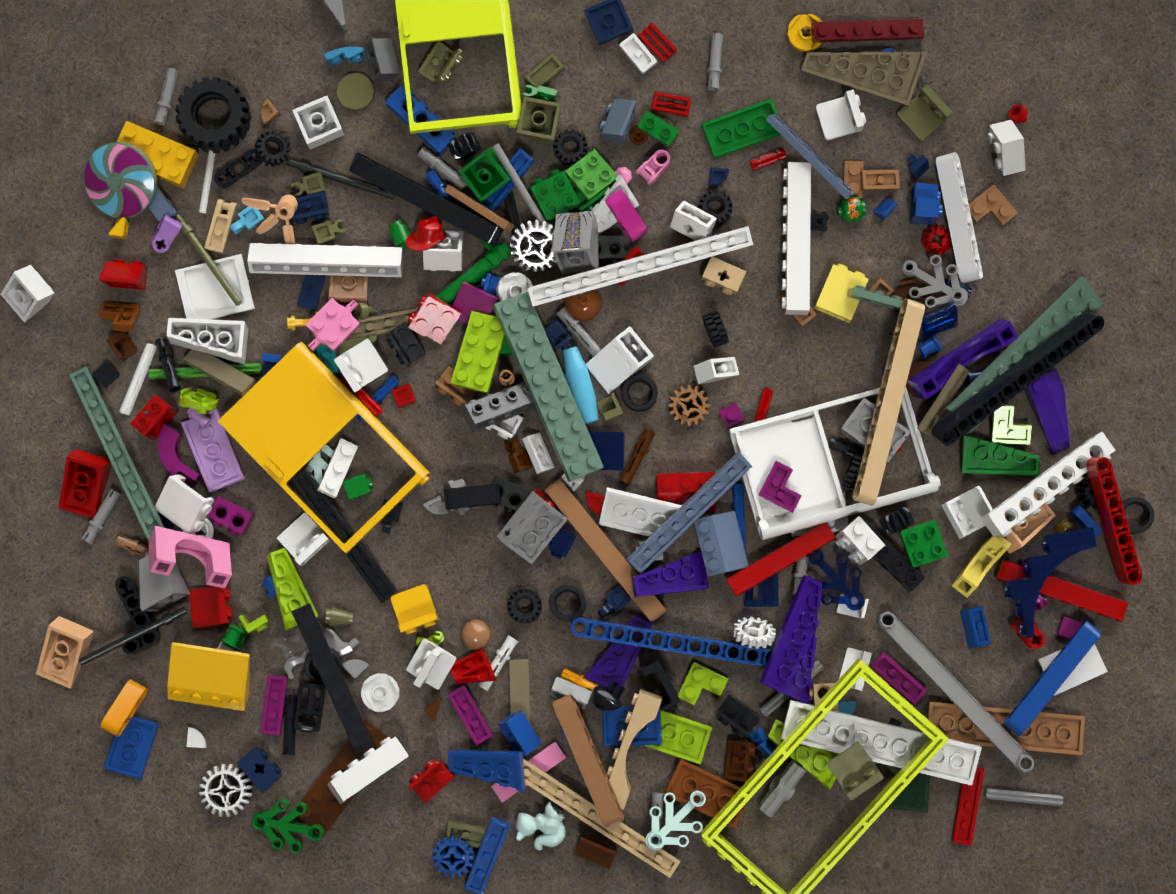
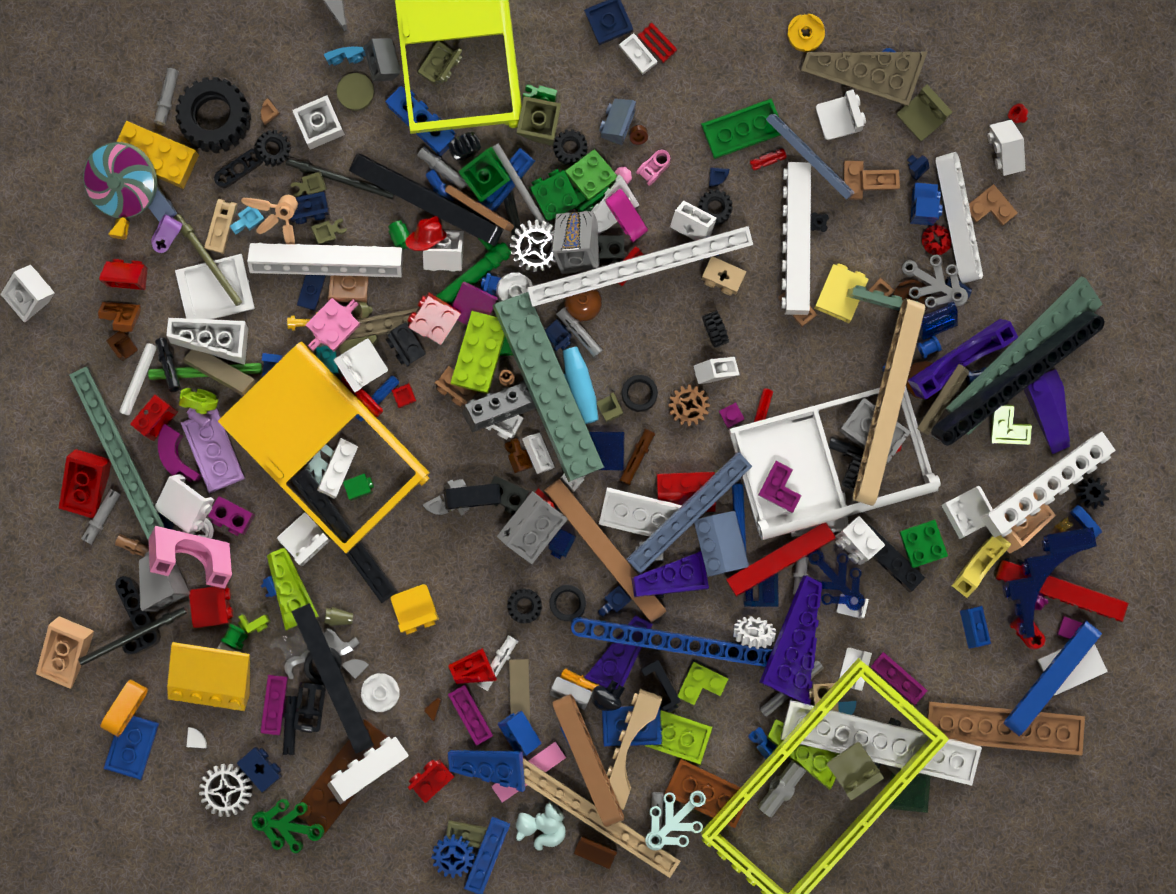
(106, 374): black tile -> none
(207, 181): white bar -> none
(393, 515): black plate -> none
(430, 664): white bracket -> none
(437, 638): lime arm -> none
(475, 635): medium nougat hair -> none
(544, 71): olive tile -> none
(595, 501): red tile -> none
(619, 360): white slope -> none
(658, 129): green bracket -> none
(671, 111): red tile -> none
(715, 62): light grey pin -> none
(737, 716): black bracket -> none
(740, 760): reddish brown bracket -> none
(851, 209): green head -> none
(867, 30): dark red plate -> none
(884, 208): blue slope -> none
(897, 521): black gear -> none
(956, 692): light grey piece -> none
(967, 810): red tile -> none
(992, 458): green wing -> none
(1025, 797): light grey axle -> none
(1120, 527): red beam -> none
(1148, 511): black tyre -> none

